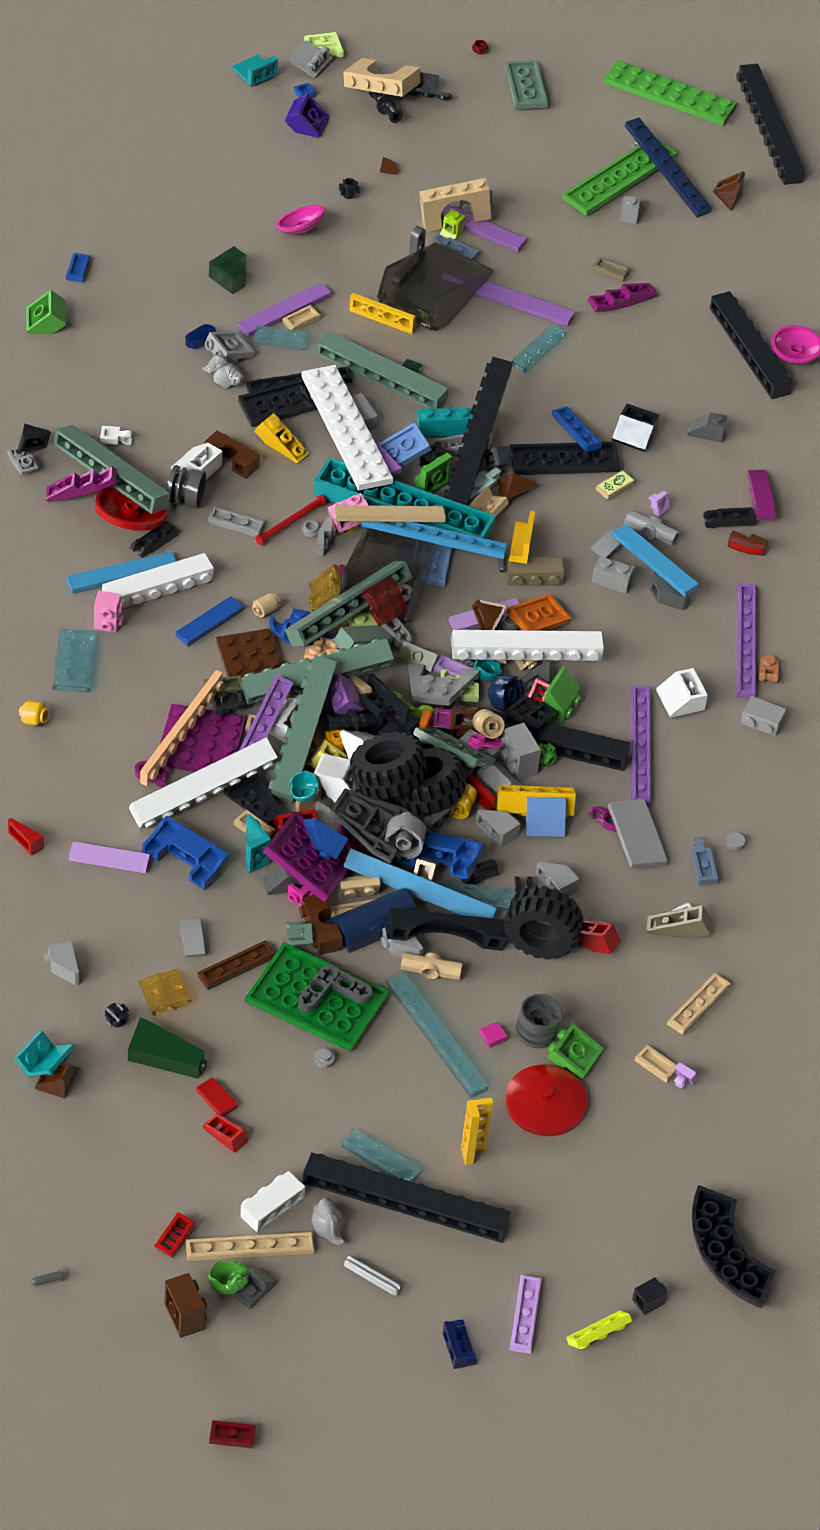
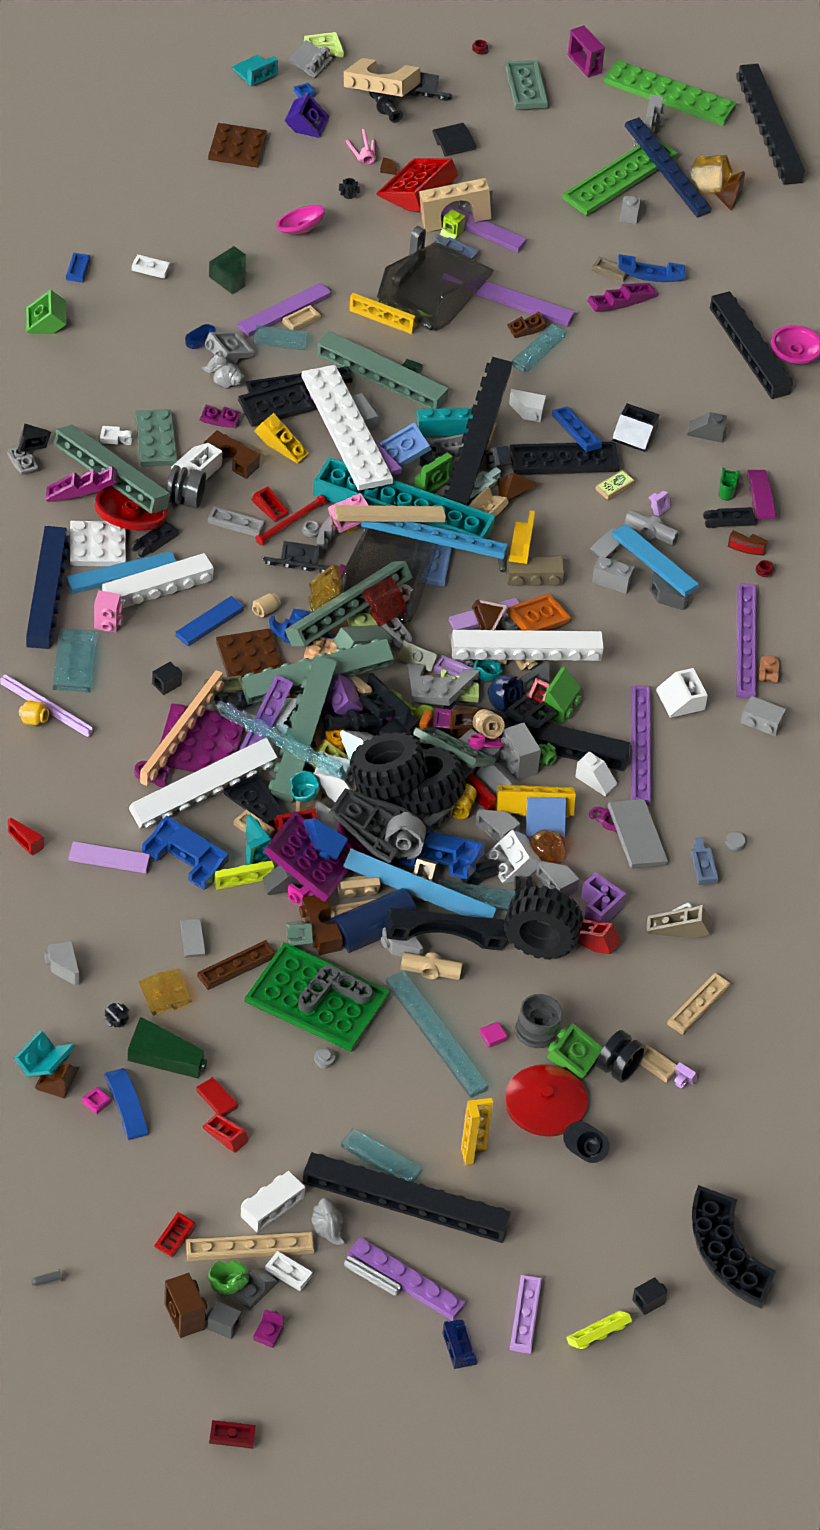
(47, 586): none -> dark blue brick
(54, 710): none -> lavender axle
(96, 544): none -> white plate
(96, 1100): none -> dark pink tile
(127, 1103): none -> blue slope
(150, 266): none -> white plate
(156, 438): none -> sand green plate
(167, 678): none -> black brick
(223, 418): none -> magenta slope
(223, 1319): none -> dark grey brick
(237, 145): none -> reddish brown plate
(242, 874): none -> neon yellow plate
(258, 499): none -> red slope
(269, 1328): none -> magenta bracket
(276, 737): none -> clear light blue plate
(288, 1271): none -> white plate
(299, 555): none -> black bracket
(366, 155): none -> bright pink plant
(410, 1280): none -> medium lavender plate
(418, 176): none -> red slope
(454, 139): none -> black slope
(514, 857): none -> white slope
(527, 404): none -> white slope
(528, 326): none -> reddish brown slope
(548, 846): none -> clear orange cylinder
(586, 1142): none -> black piece
(588, 63): none -> magenta window
(595, 774): none -> white slope
(602, 898): none -> medium lavender brick
(621, 1056): none -> black wheel
(650, 272): none -> blue slope
(654, 112): none -> light grey plate
(711, 173): none -> clear yellow slope
(728, 484): none -> green piece
(764, 568): none -> dark red plate

